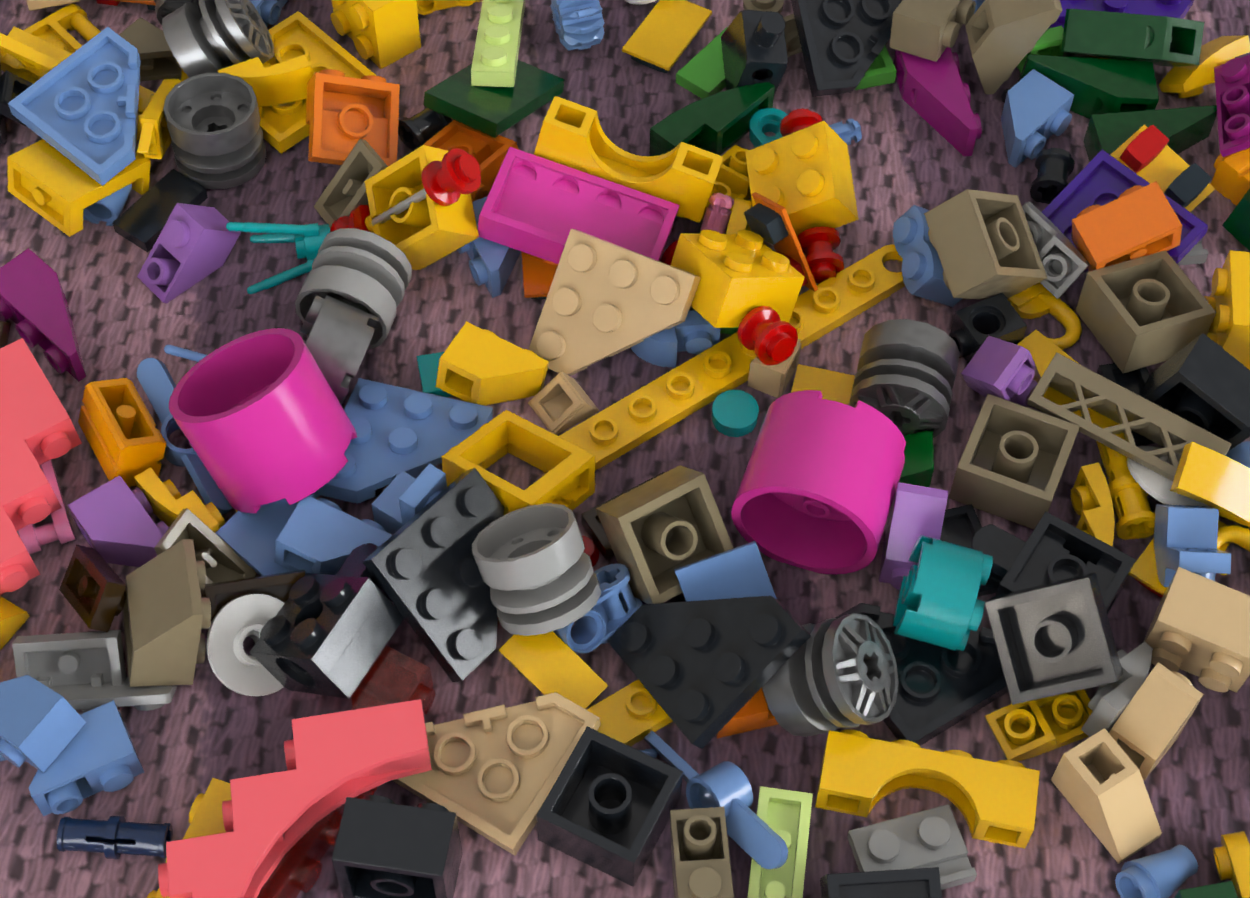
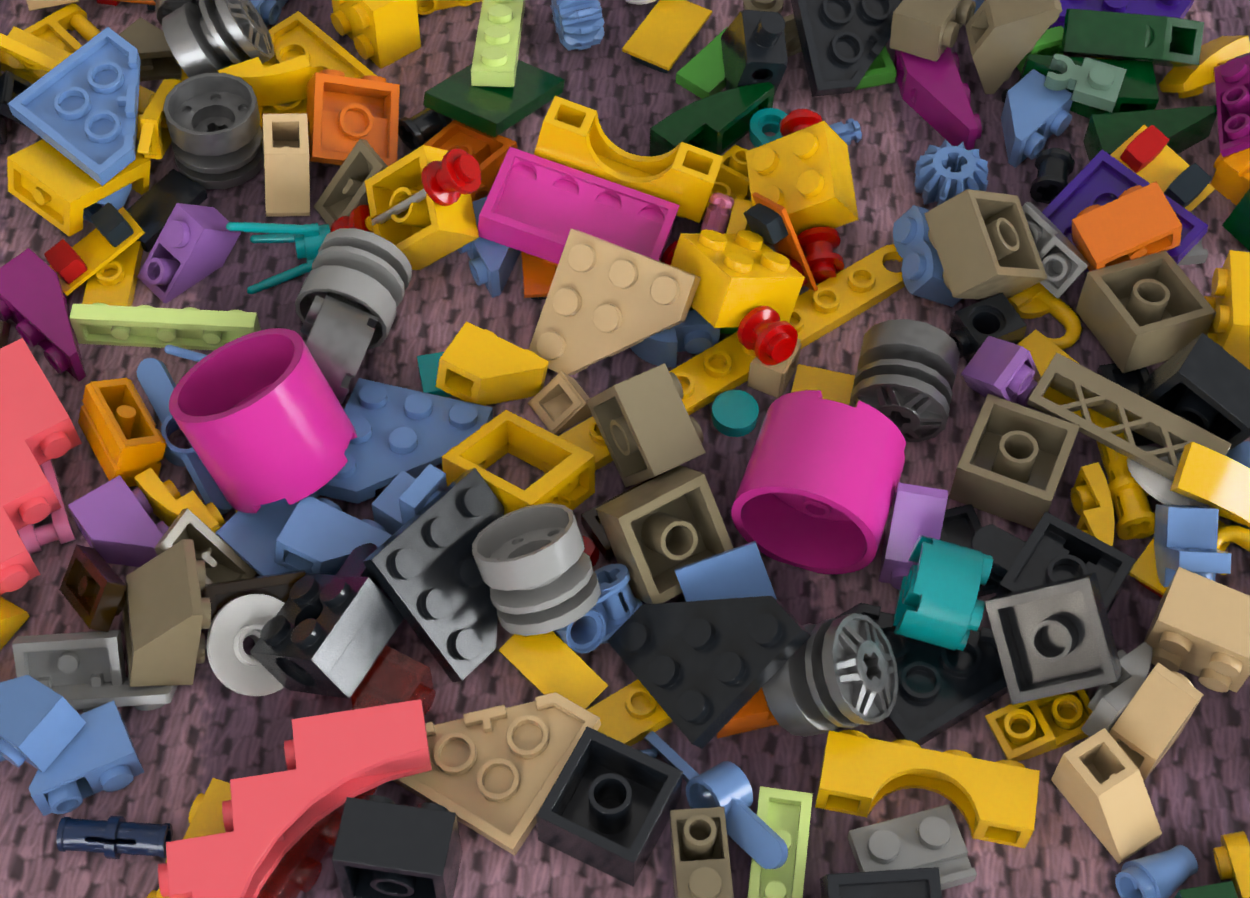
(112, 235): none -> piece
(117, 280): none -> yellow plate
(159, 326): none -> yellowish green plate
(286, 164): none -> tan slope
(647, 425): none -> dark tan brick
(918, 459): green slope -> none
(949, 171): none -> medium blue gear
(1093, 82): none -> sand green plate

